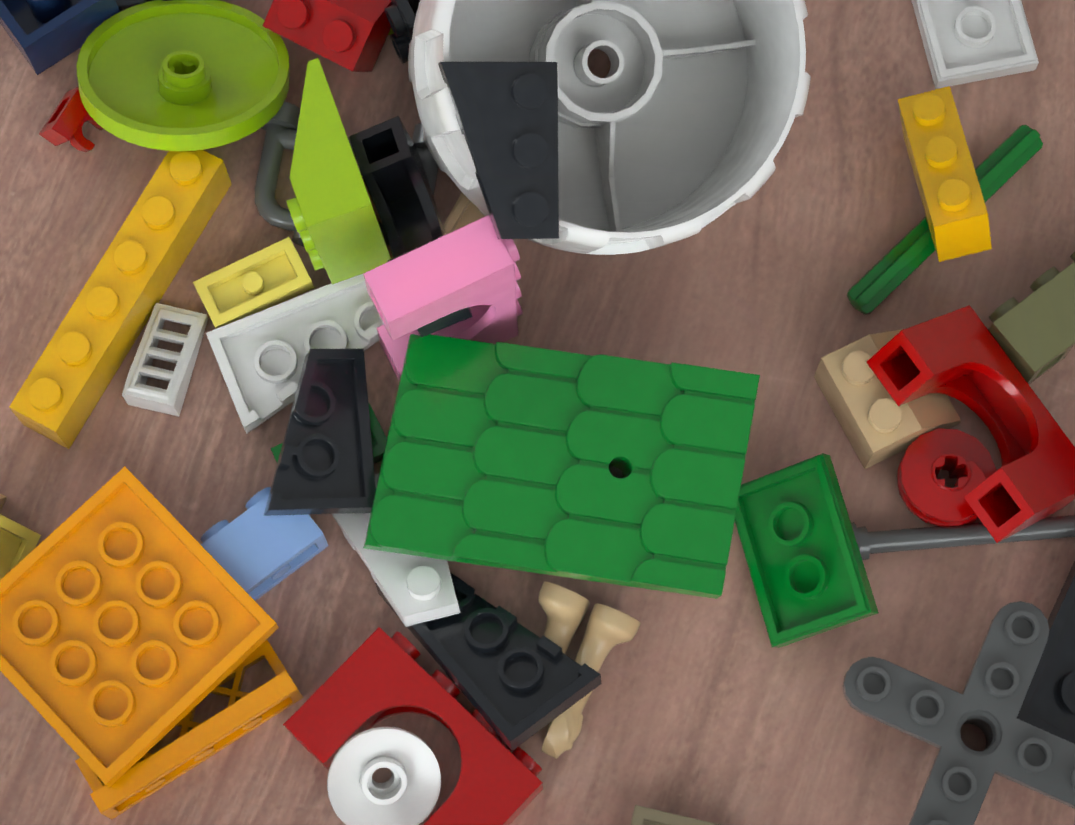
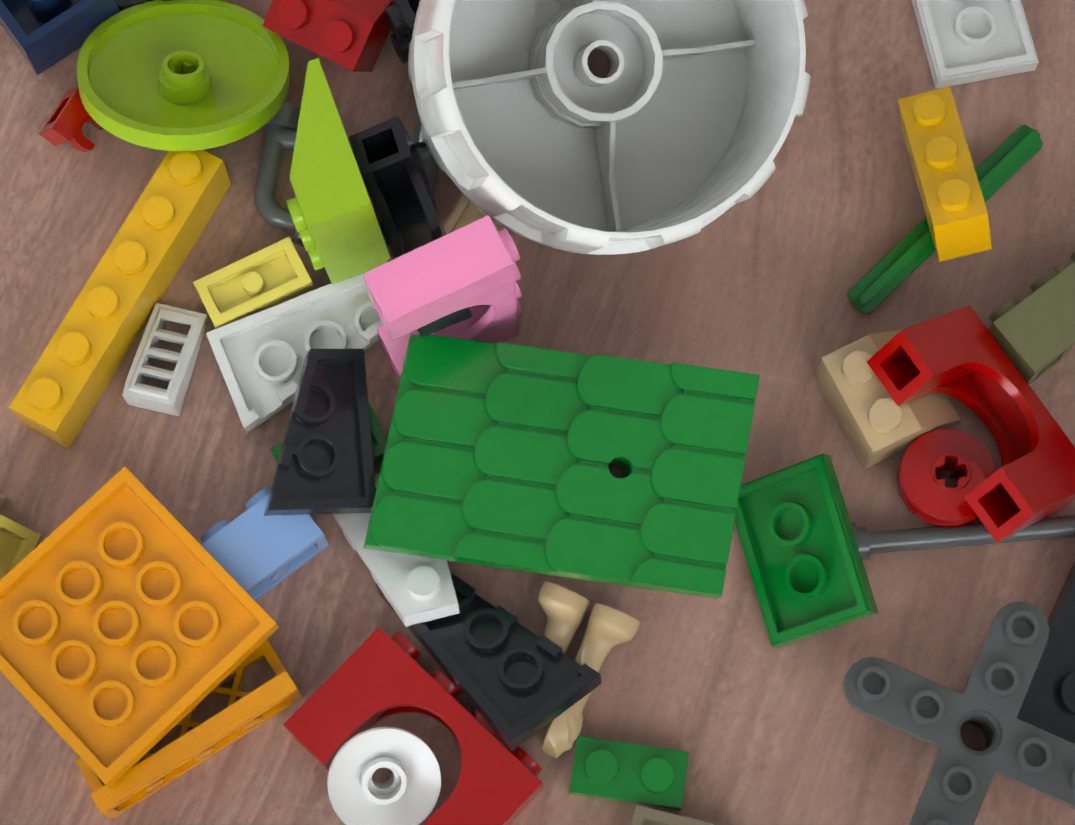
(513, 139): black wing -> none
(629, 773): none -> green plate

